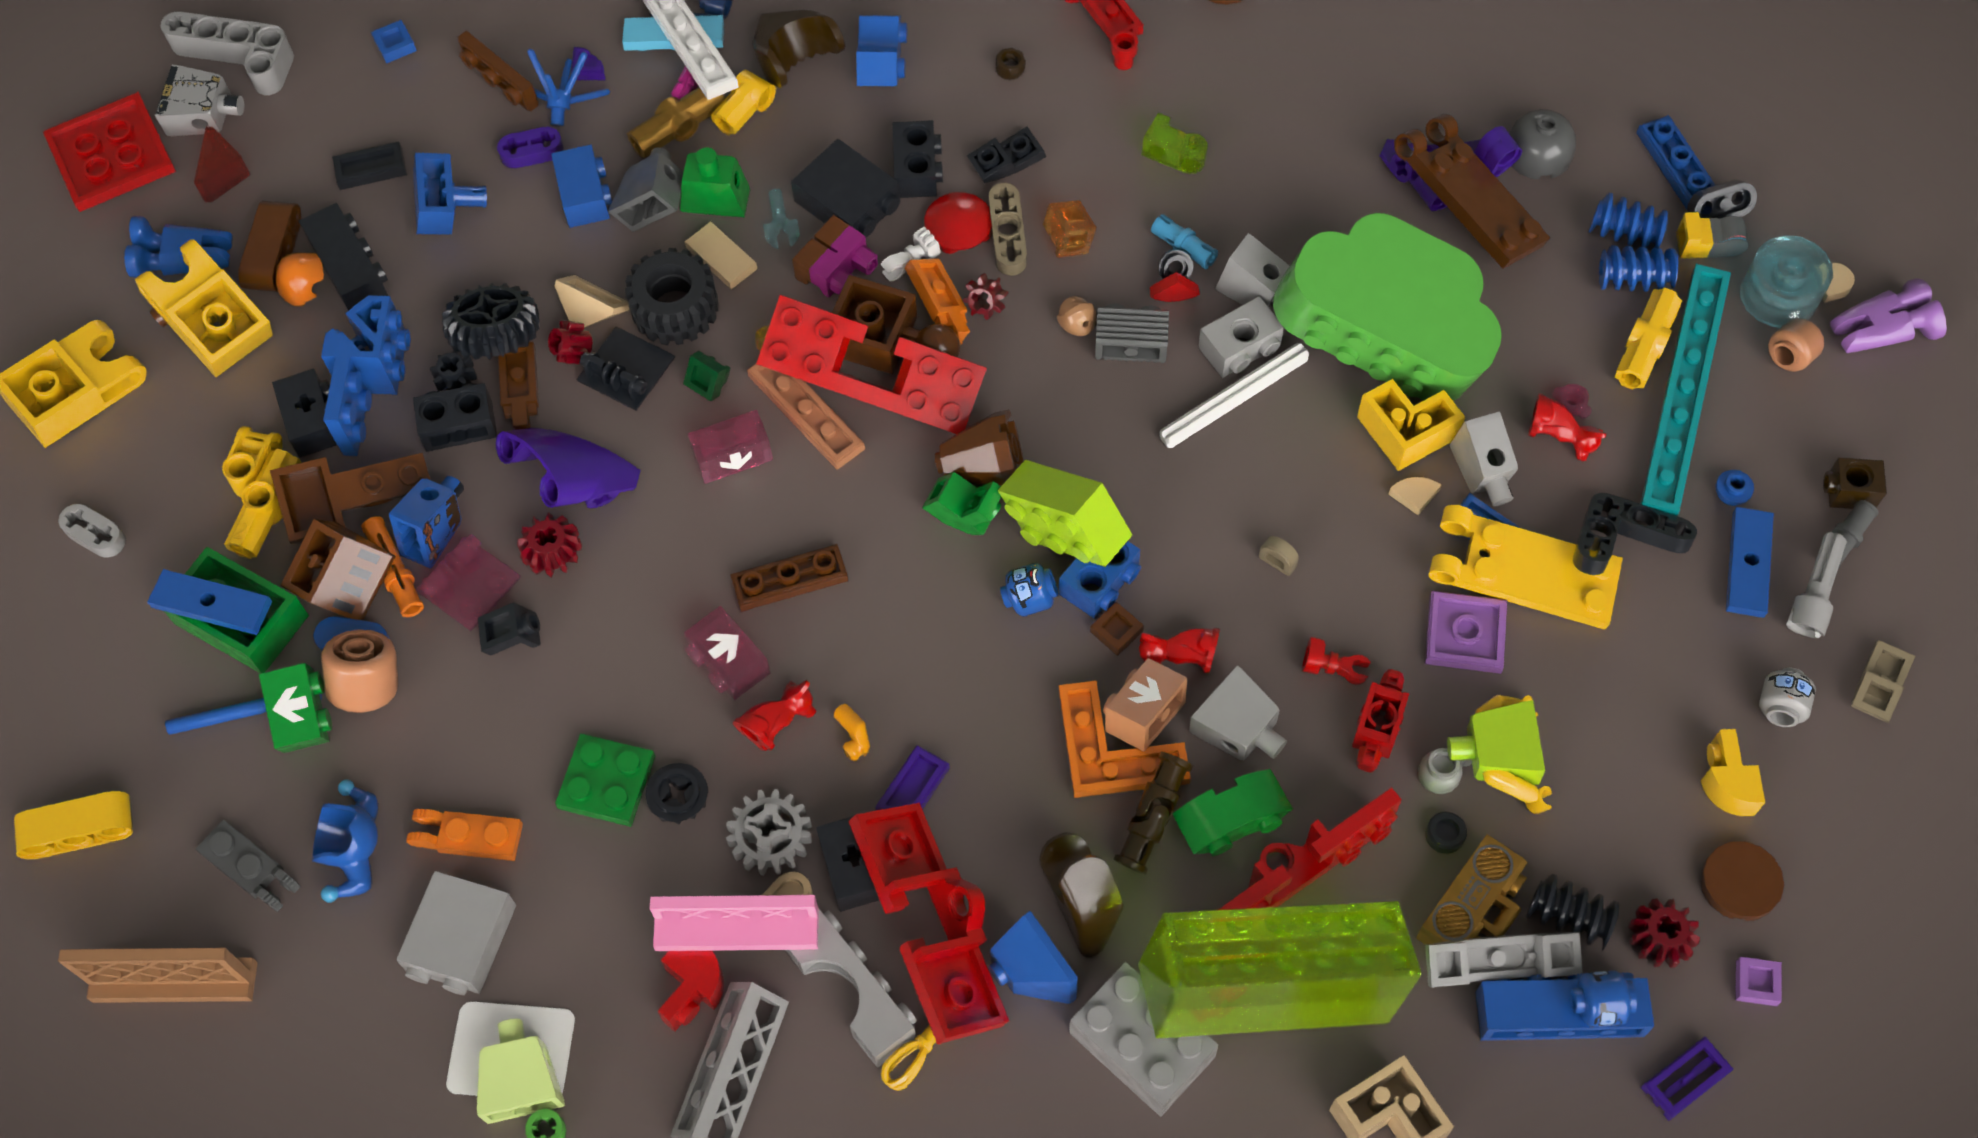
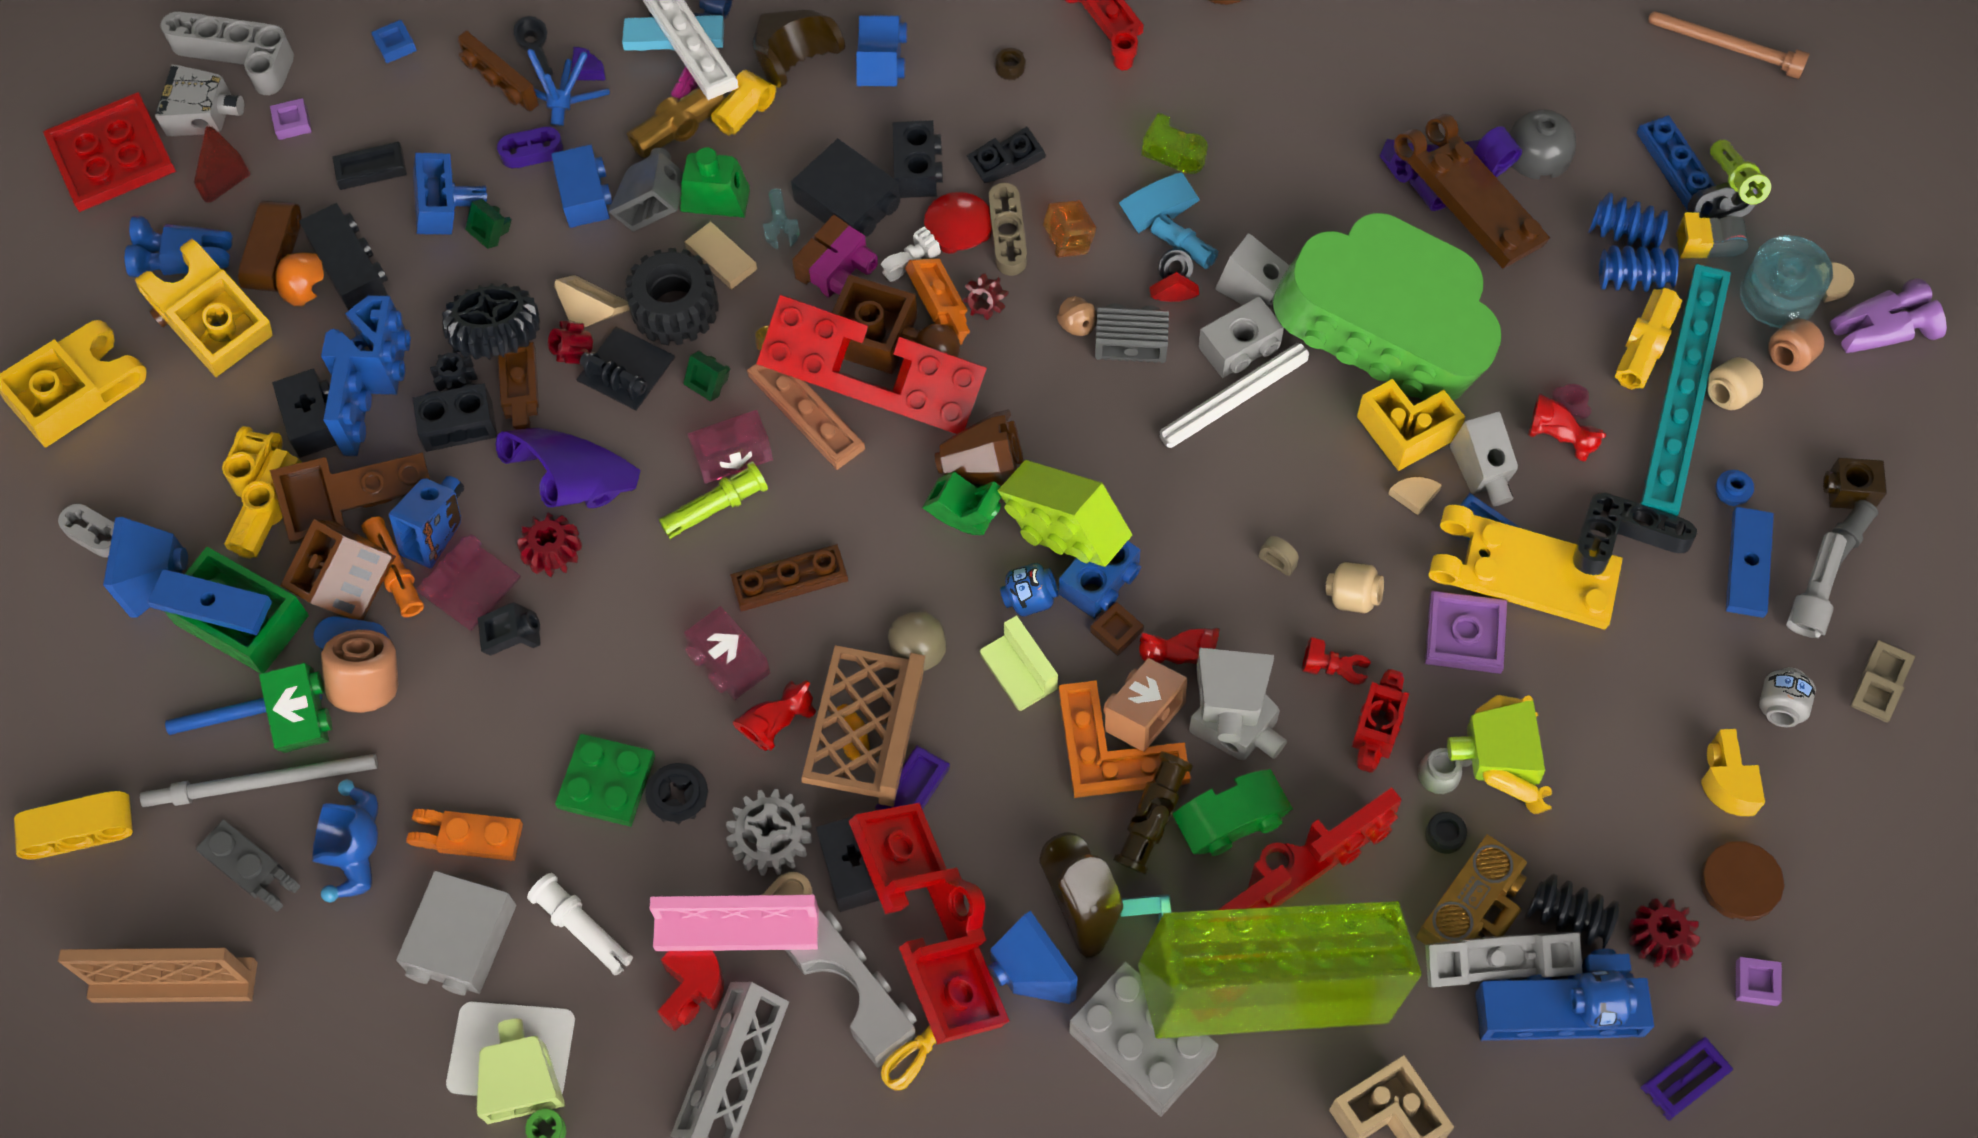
(136, 561): none -> blue slope
(184, 792): none -> light grey bar
(290, 119): none -> medium lavender tile
(486, 223): none -> dark green tile
(536, 28): none -> black bar
(567, 912): none -> white pin
(728, 493): none -> lime pin
(898, 721): none -> medium nougat fence
(918, 634): none -> dark tan hair
(1020, 665): none -> yellowish green panel
(1146, 905): none -> tile
(1165, 196): none -> dark azure slope
(1232, 689): none -> light grey torso
(1355, 587): none -> tan head
(1606, 960): none -> blue plate
(1734, 383): none -> tan head
(1737, 169): none -> lime pin
(1791, 62): none -> nougat piece

